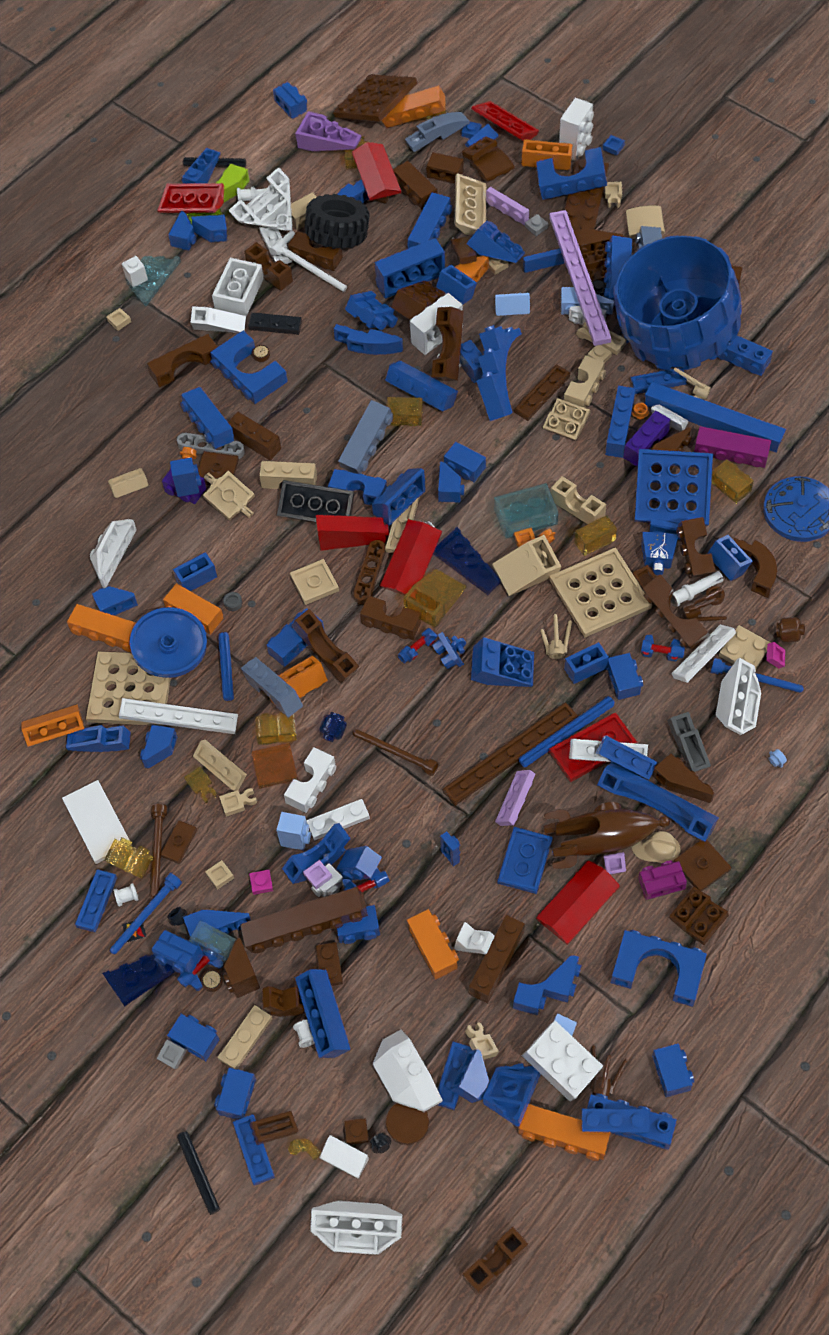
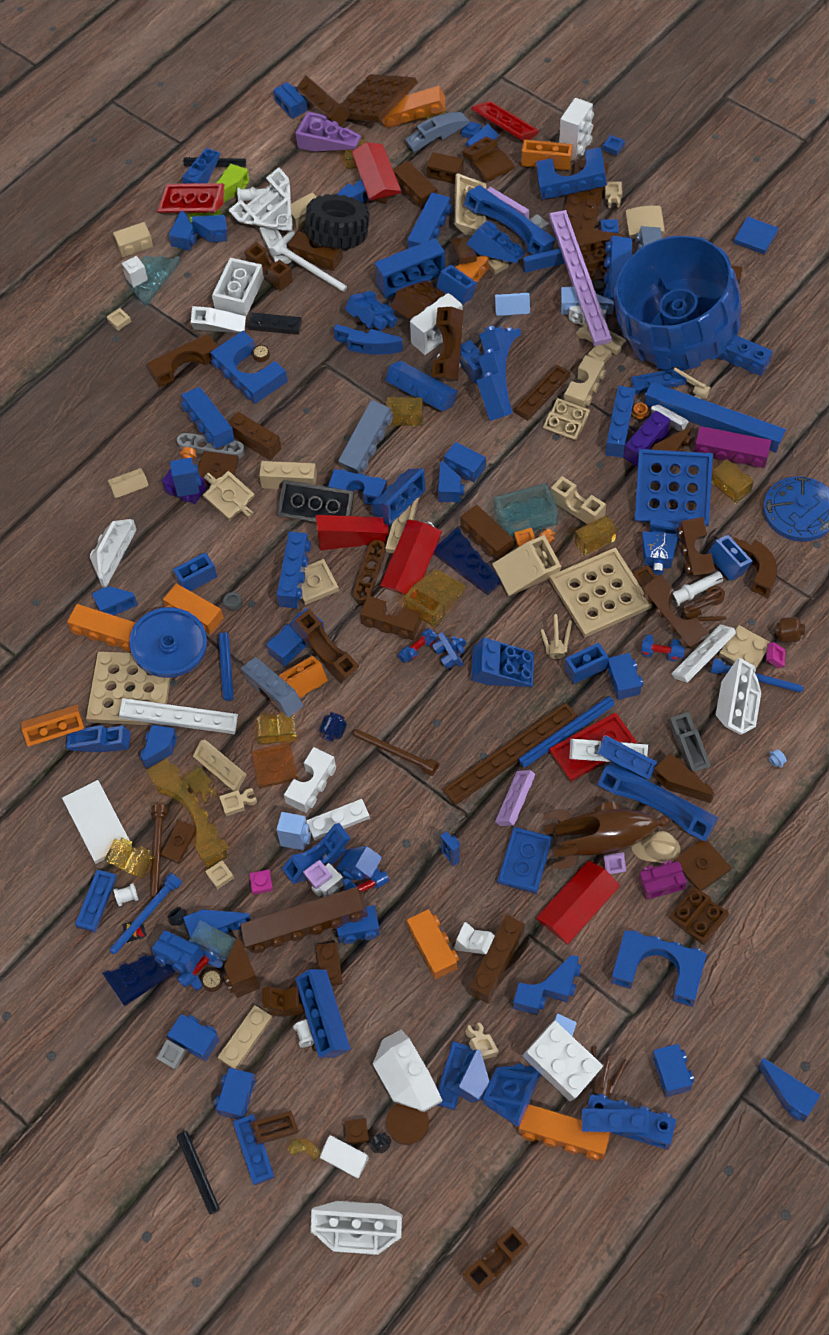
(133, 239): none -> tan brick
(167, 782): none -> clear yellow arch
(293, 570): none -> blue brick
(323, 100): none -> reddish brown brick
(484, 202): none -> blue arch
(486, 532): none -> reddish brown brick
(609, 225): none -> blue plate
(756, 235): none -> blue tile
(792, 1093): none -> blue slope

